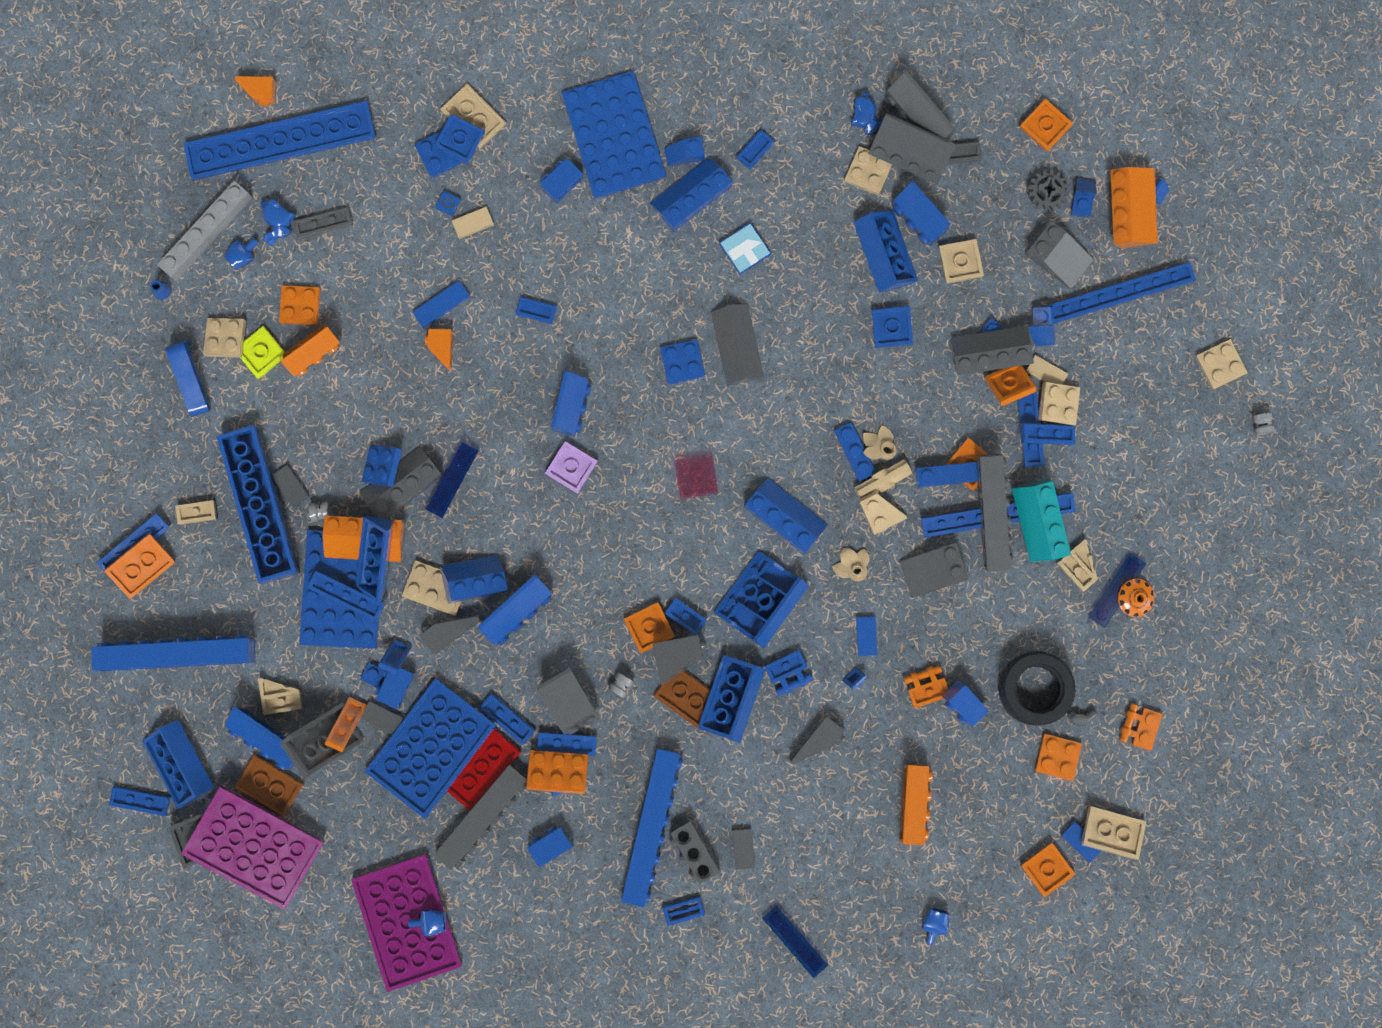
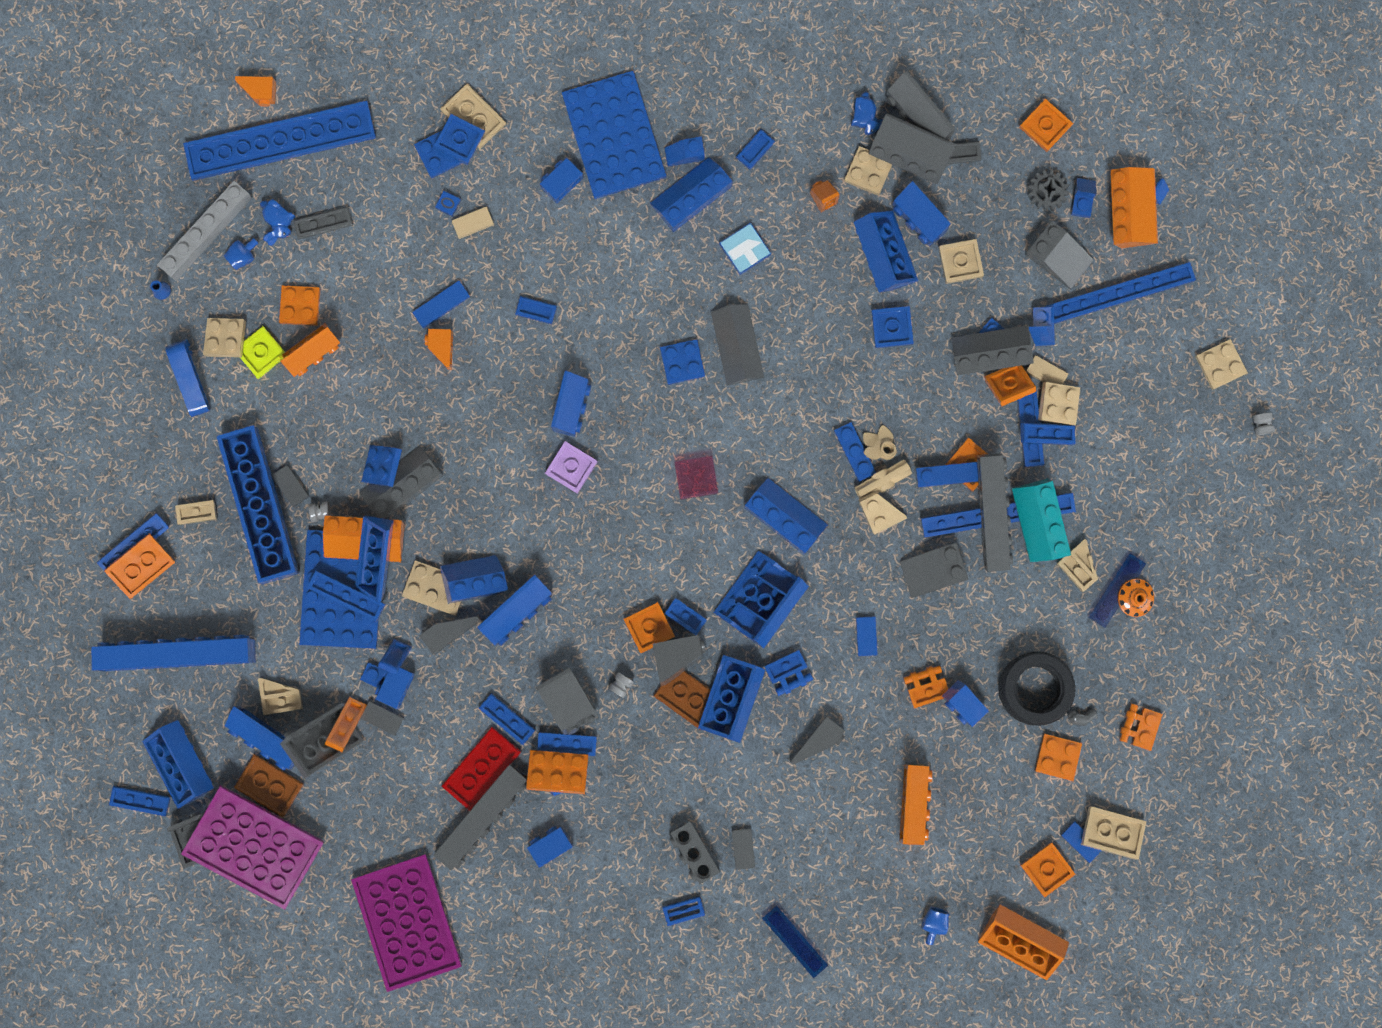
(430, 748): blue plate -> none
(430, 921): blue piece -> none
(451, 479): clear blue plate -> none
(650, 828): blue brick -> none
(824, 195): none -> orange slope
(850, 562): tan plate -> none
(854, 678): blue slope -> none
(1024, 942): none -> orange slope

